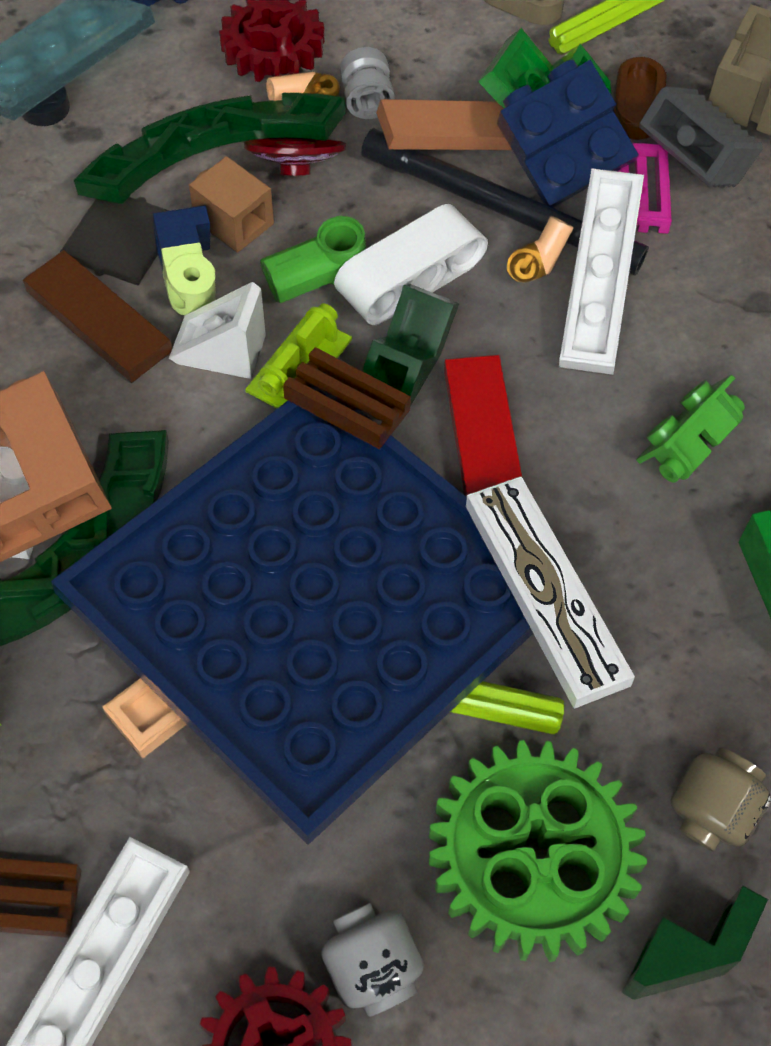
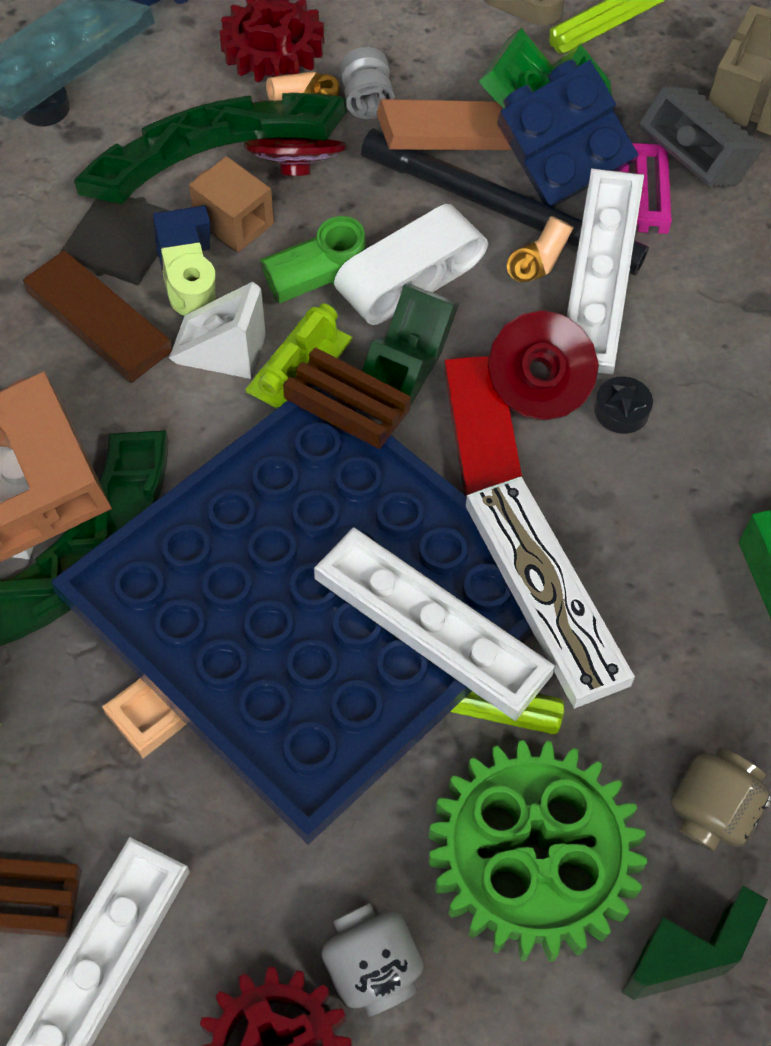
(434, 623): none -> white tile
(560, 347): none -> dark red dish
(623, 405): none -> black tile
(635, 90): reddish brown tile -> none
(677, 441): bright green hinge -> none

